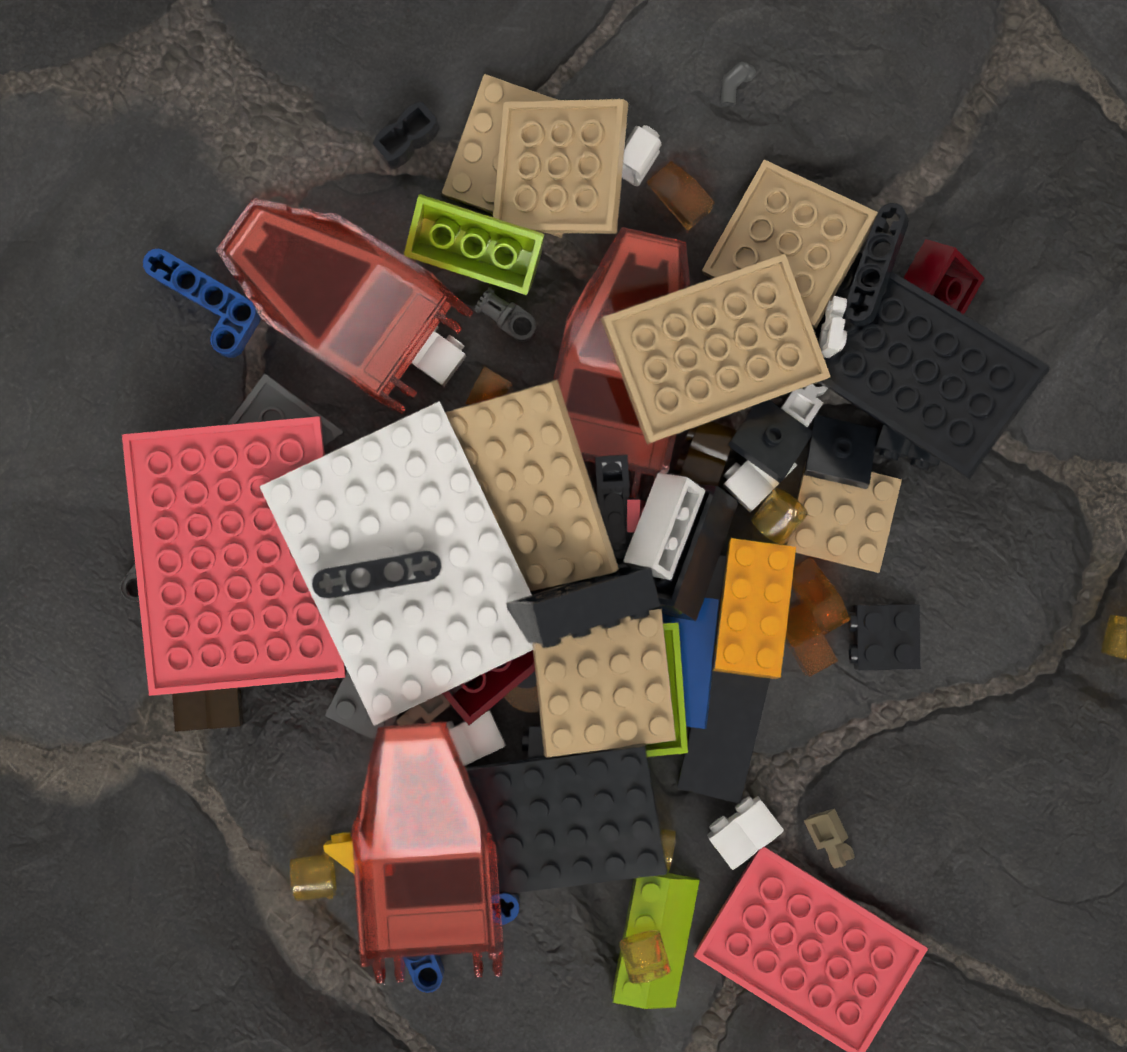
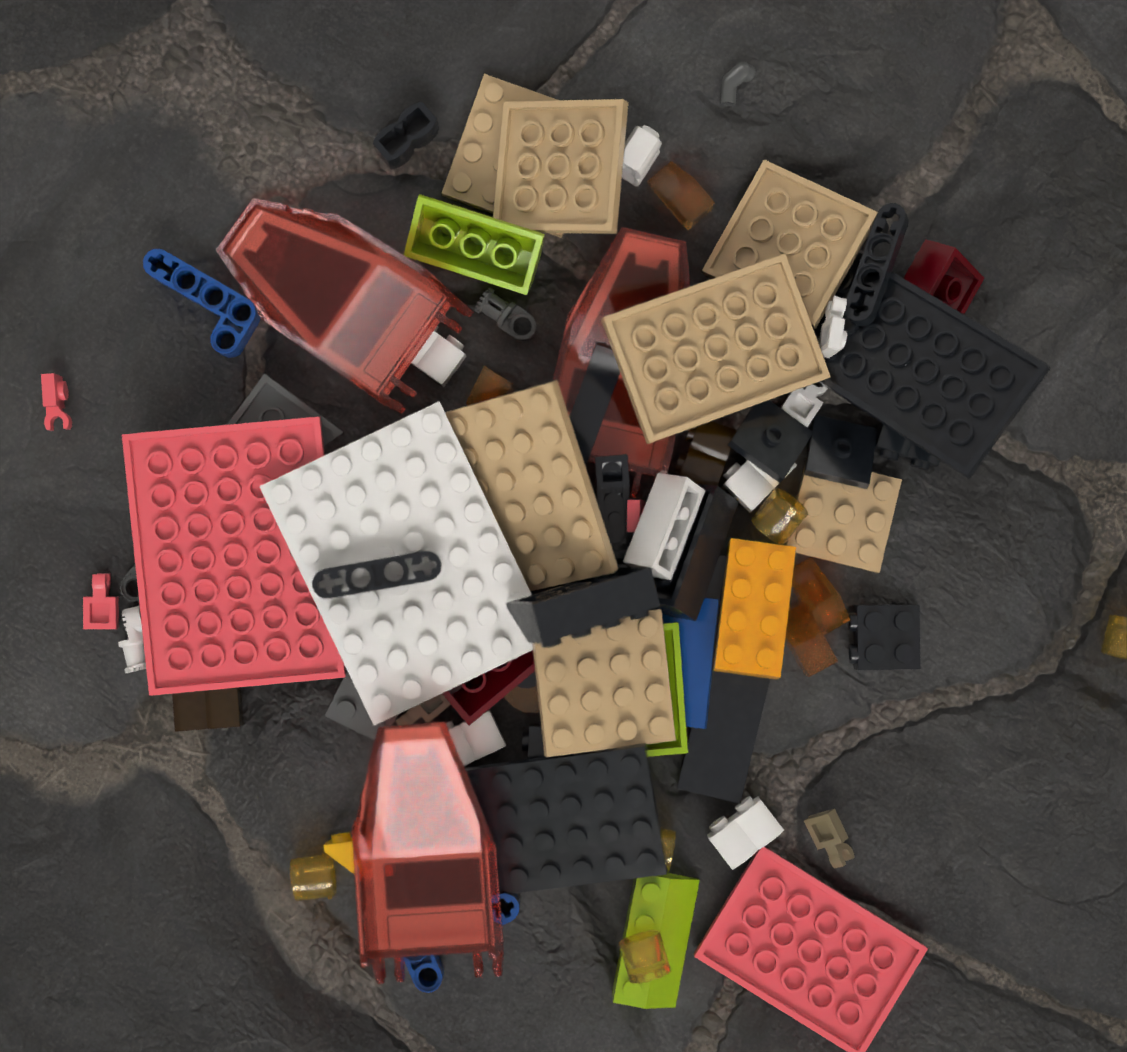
(53, 395): none -> coral plate
(101, 609): none -> coral plate
(134, 646): none -> white connector
(594, 398): none -> black slope

